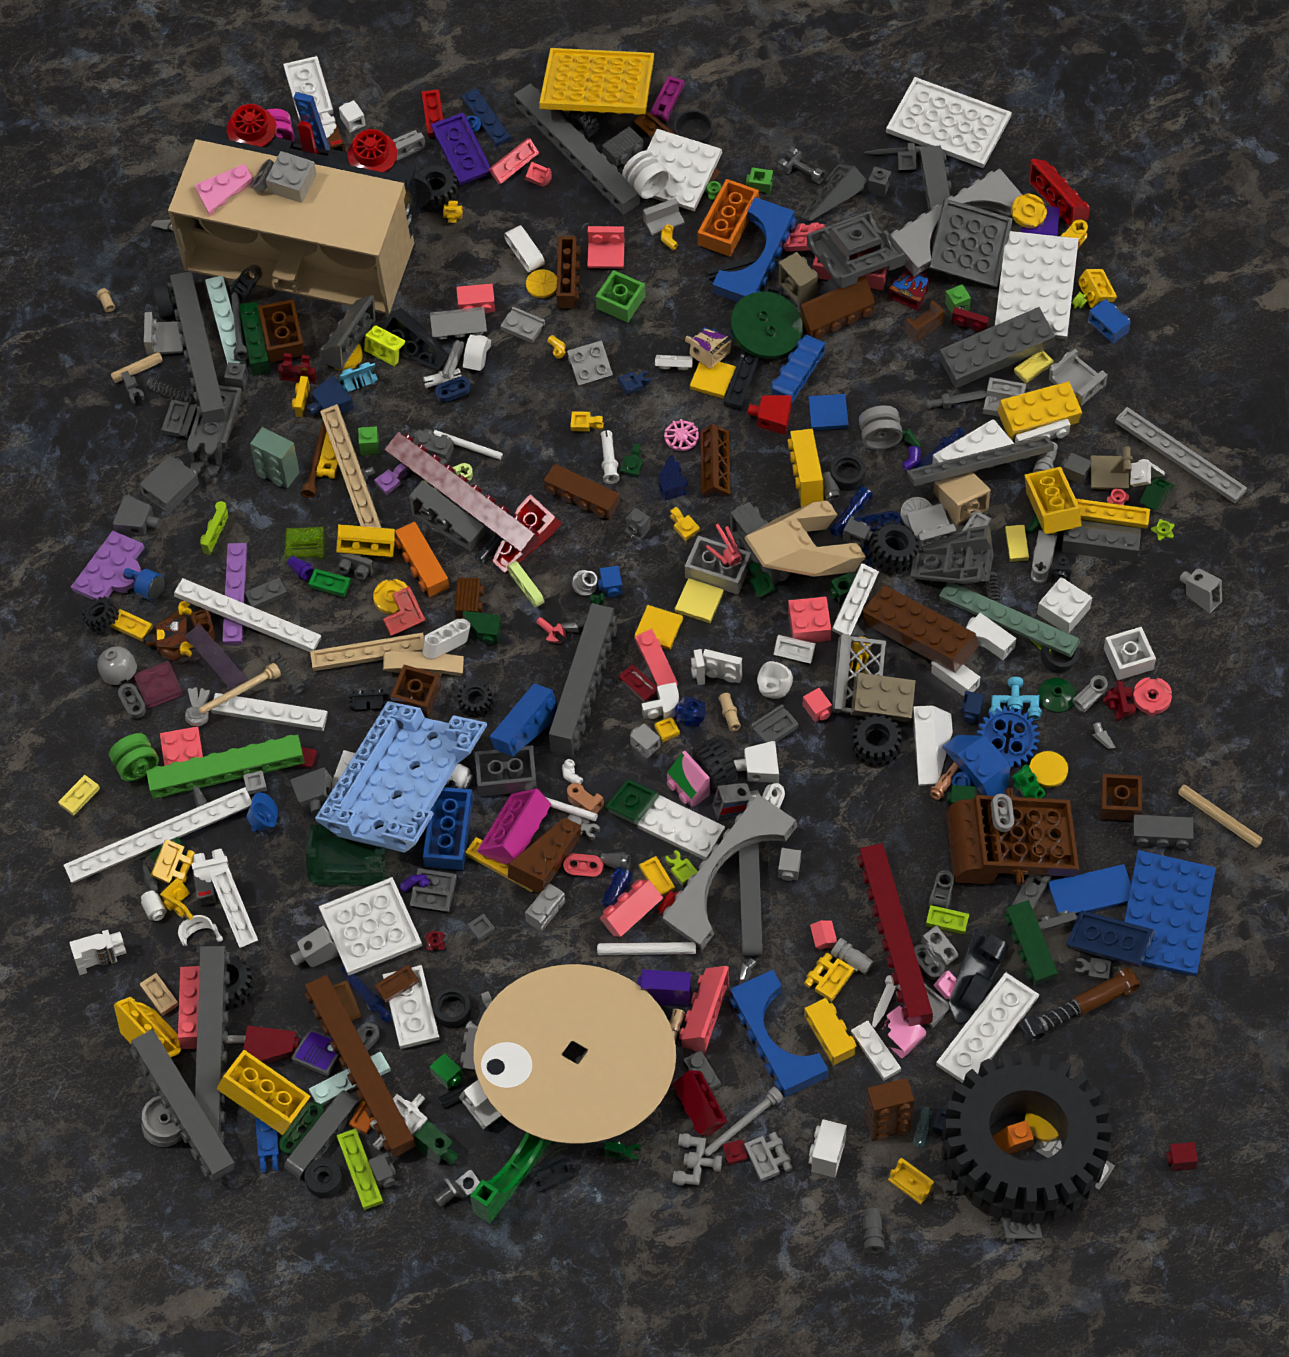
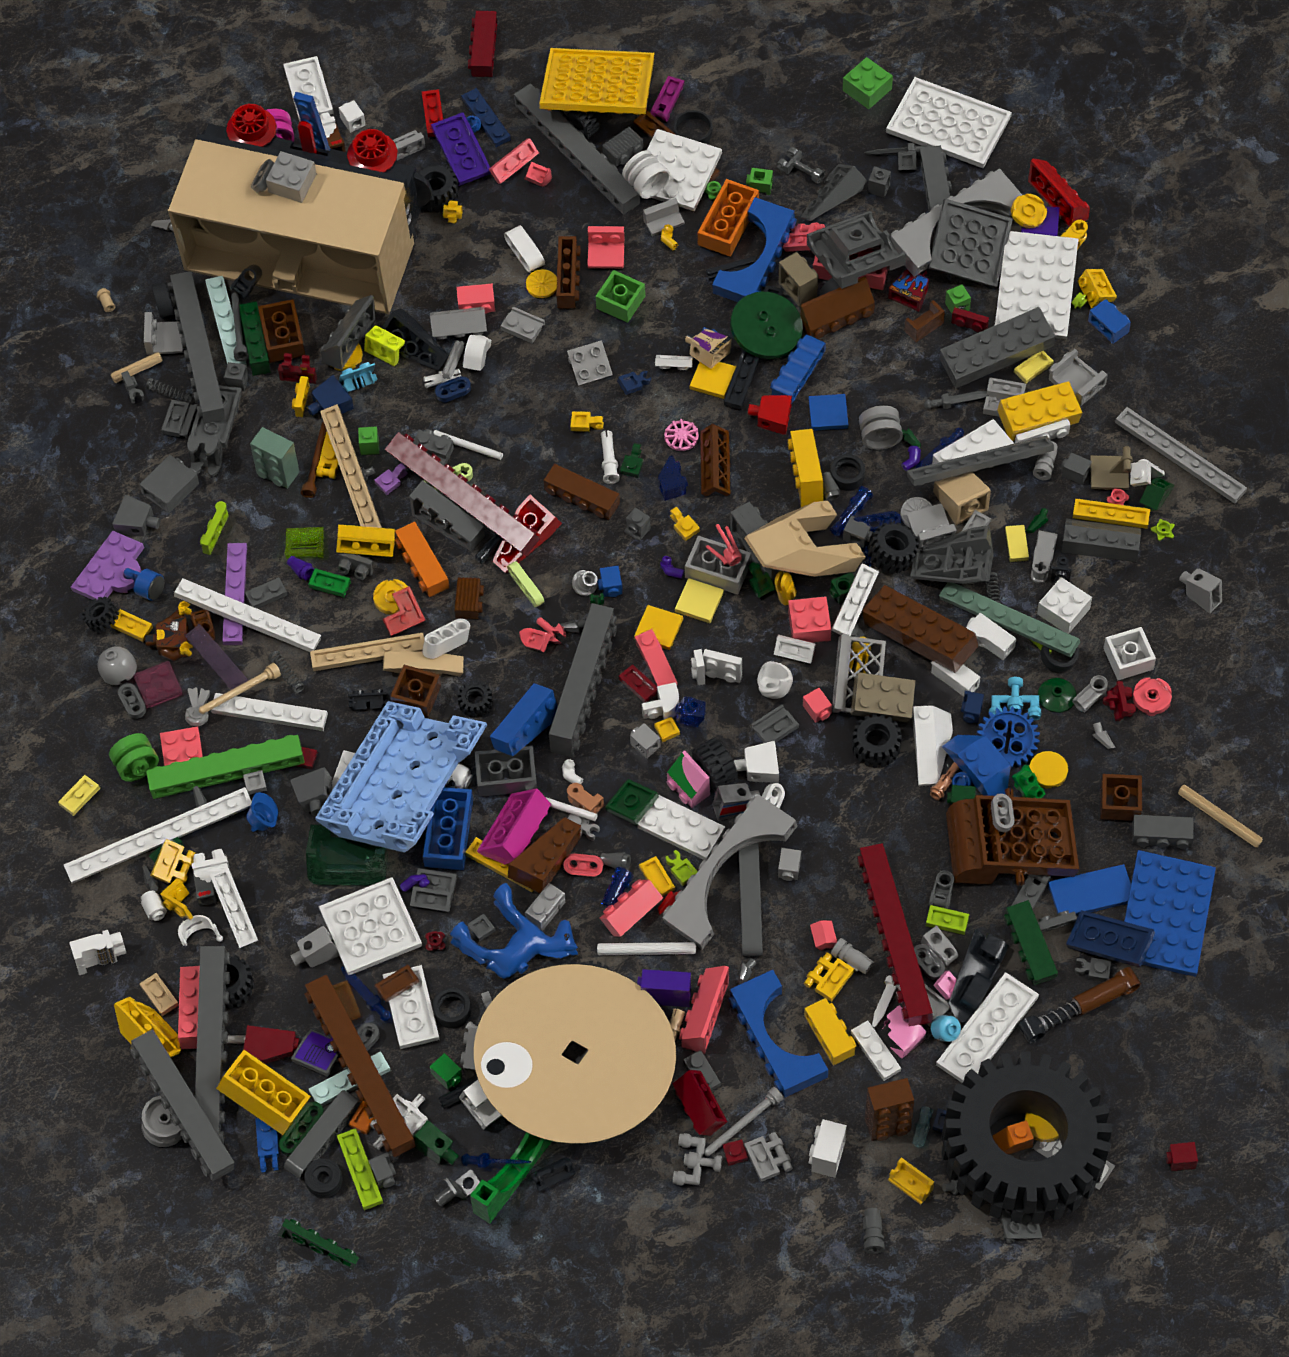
(221, 187): bright pink wing -> none
(318, 1244): none -> dark green wing
(484, 42): none -> dark red brick
(484, 626): dark green slope -> none
(484, 1160): none -> clear blue sword
(522, 946): none -> blue animal
(534, 639): none -> coral plate
(559, 346): yellow arm -> none
(619, 1151): dark green plate -> none
(669, 569): none -> dark purple arm
(729, 712): tan pin -> none
(785, 587): none -> yellow arm
(867, 83): none -> bright green brick
(945, 1028): none -> medium azure head
(1053, 500): yellow brick -> none

